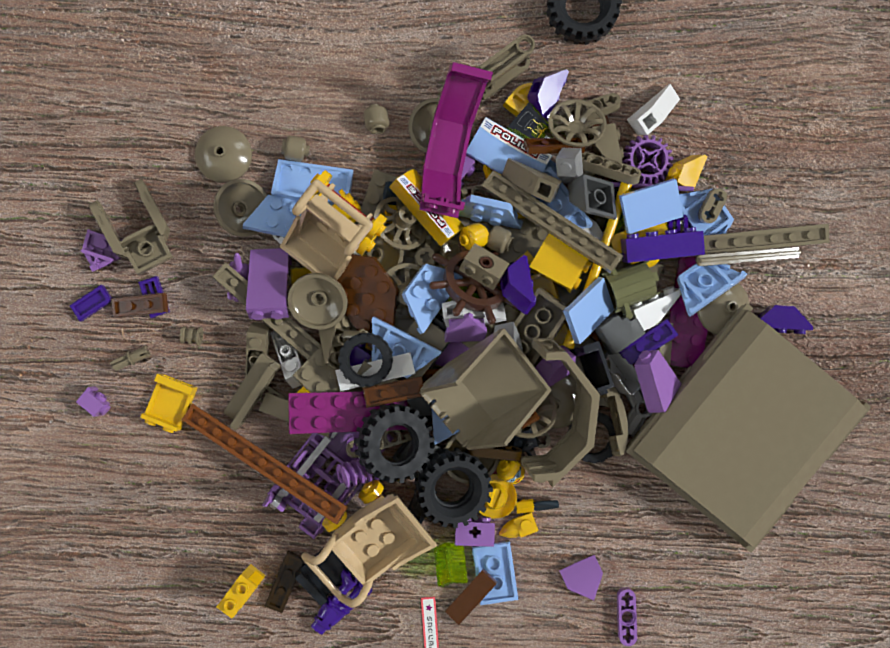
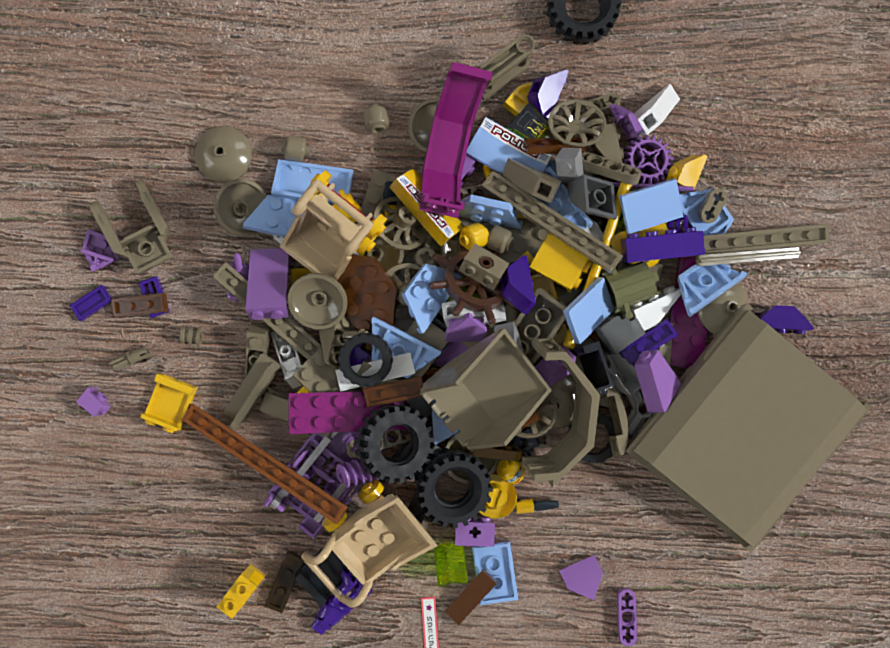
(519, 526): yellow plate -> none
(628, 121): none -> medium lavender slope

